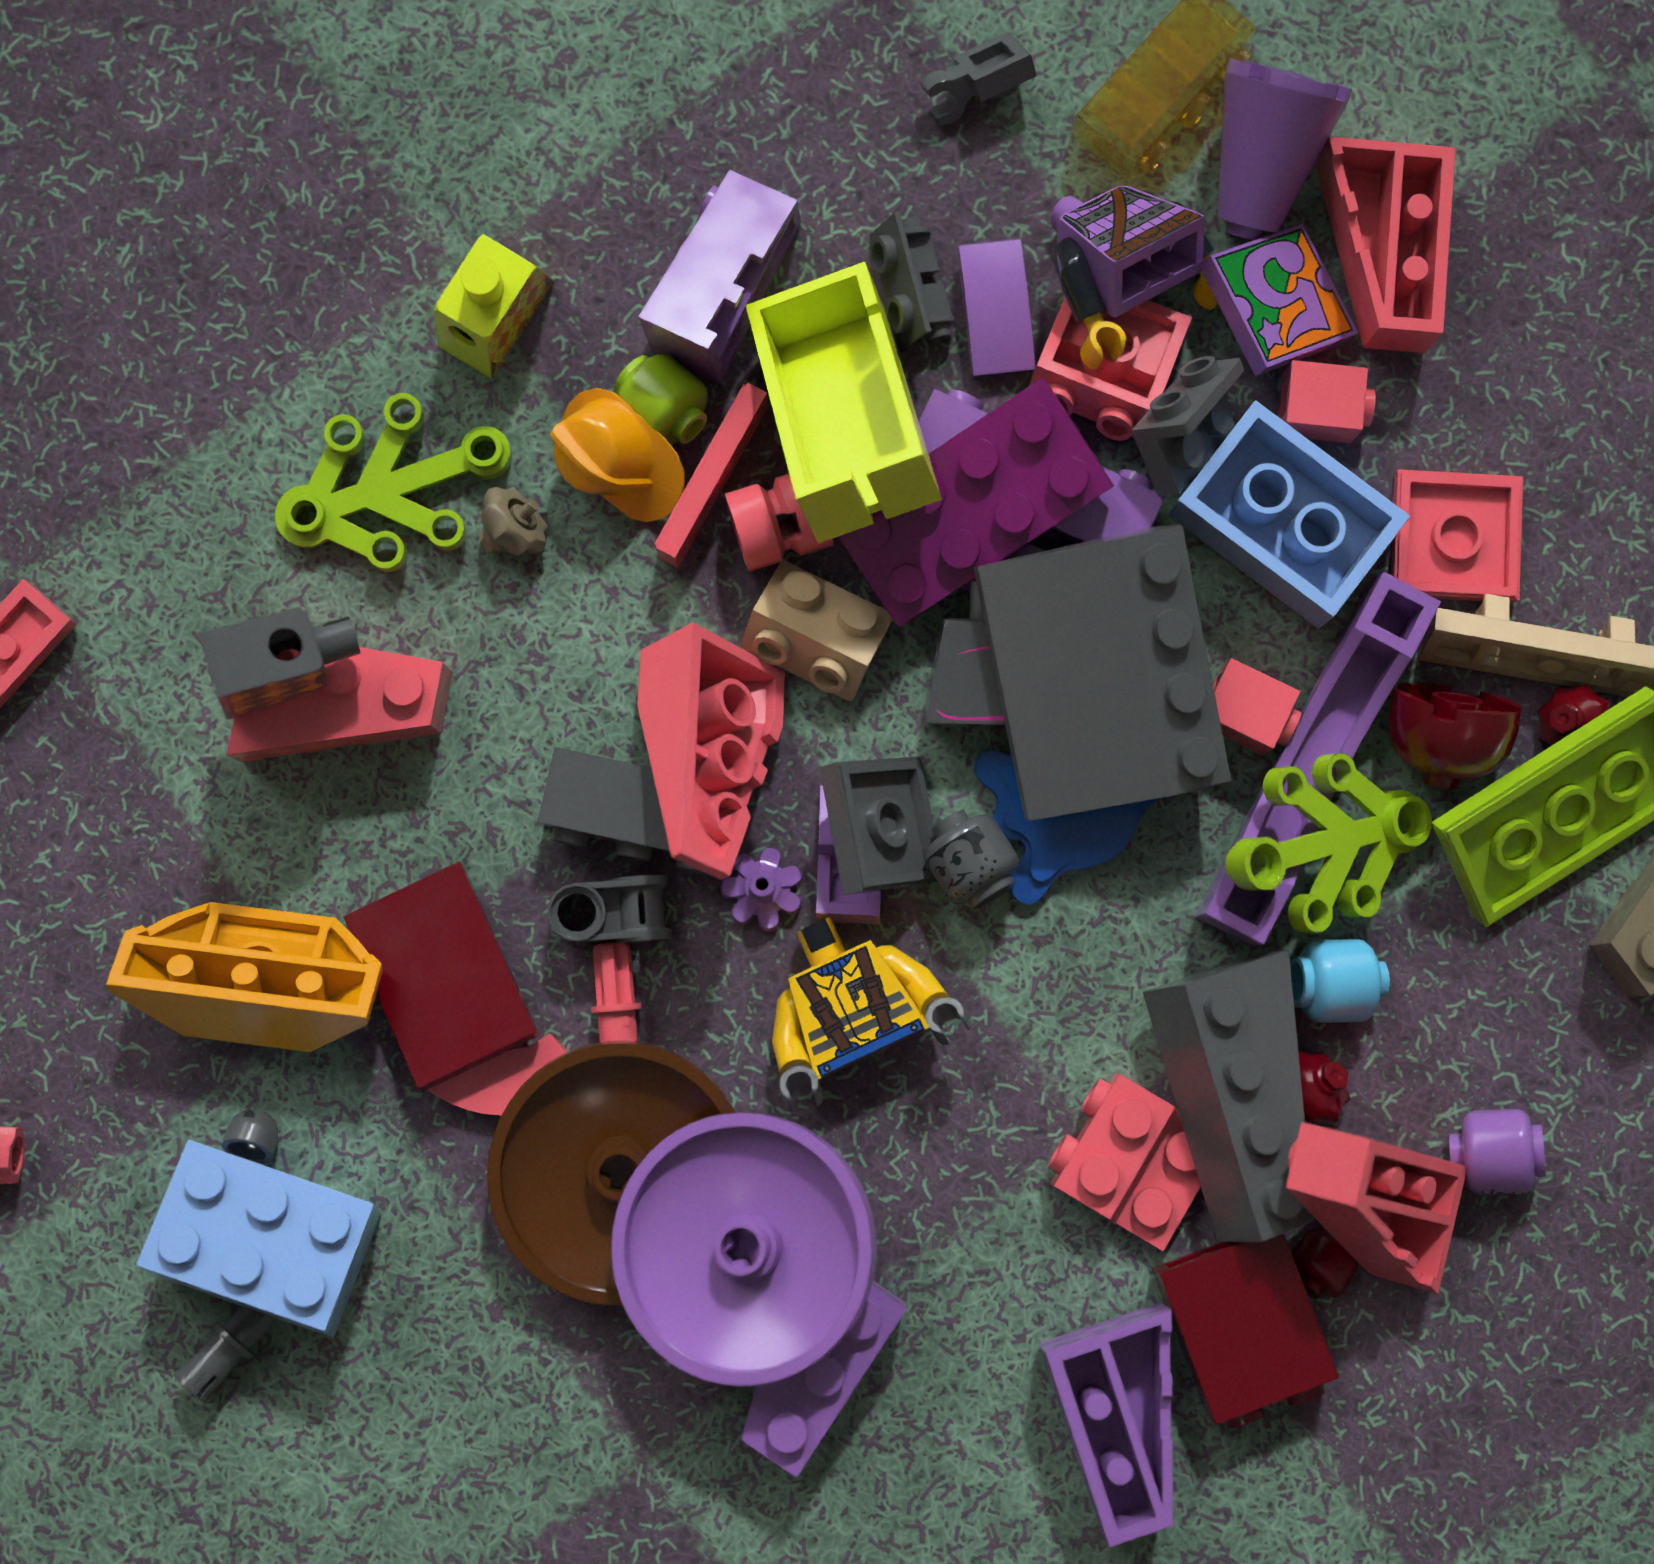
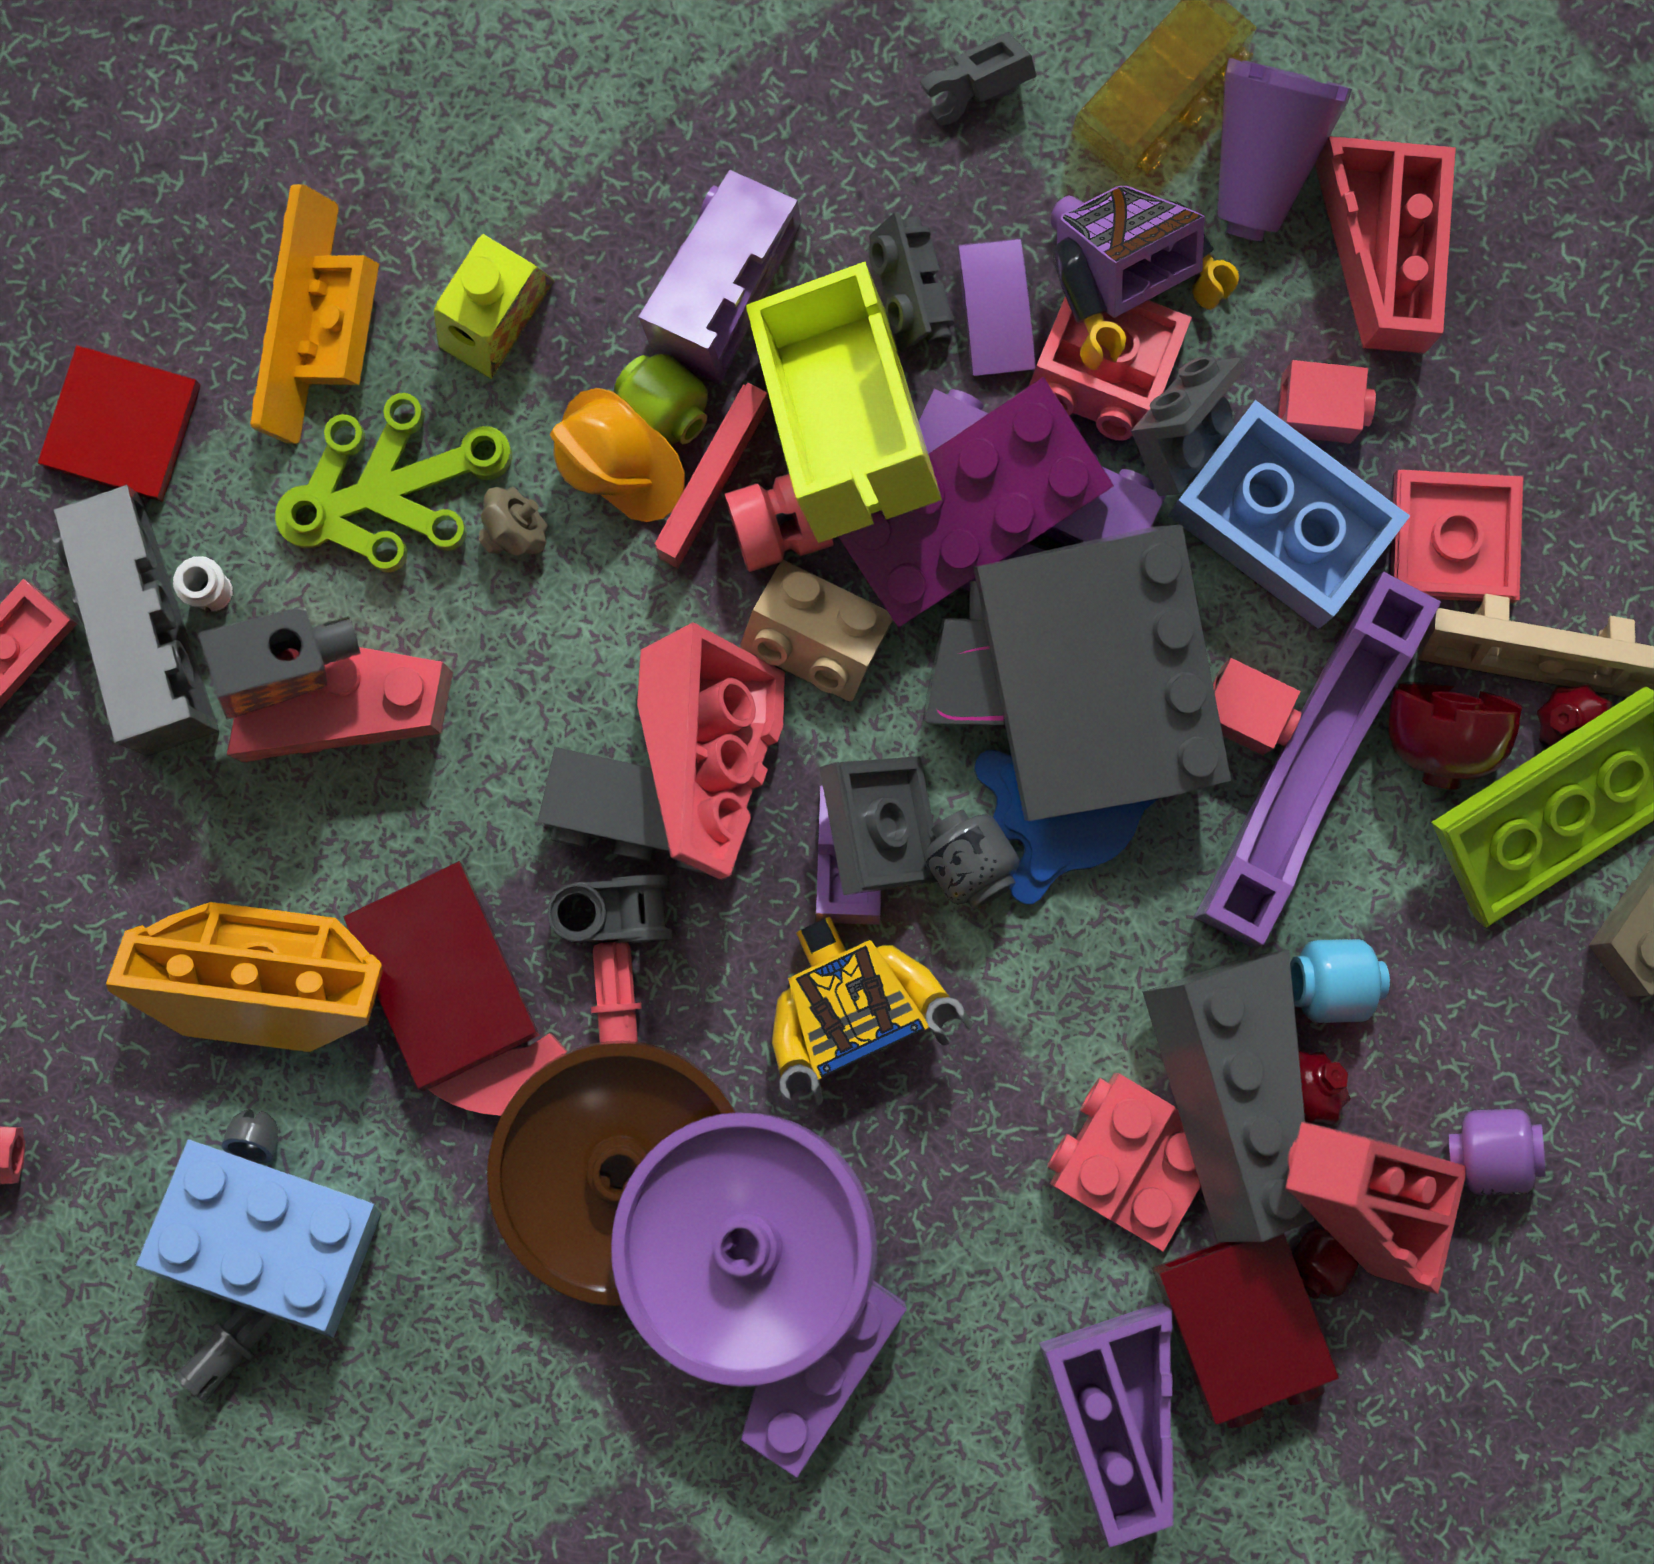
(119, 423): none -> red tile
(132, 623): none -> wedge
(191, 576): none -> white pin
(314, 316): none -> light orange bracket
(767, 902): medium lavender plant -> none
(1278, 299): tile -> none
(1394, 825): lime plant -> none

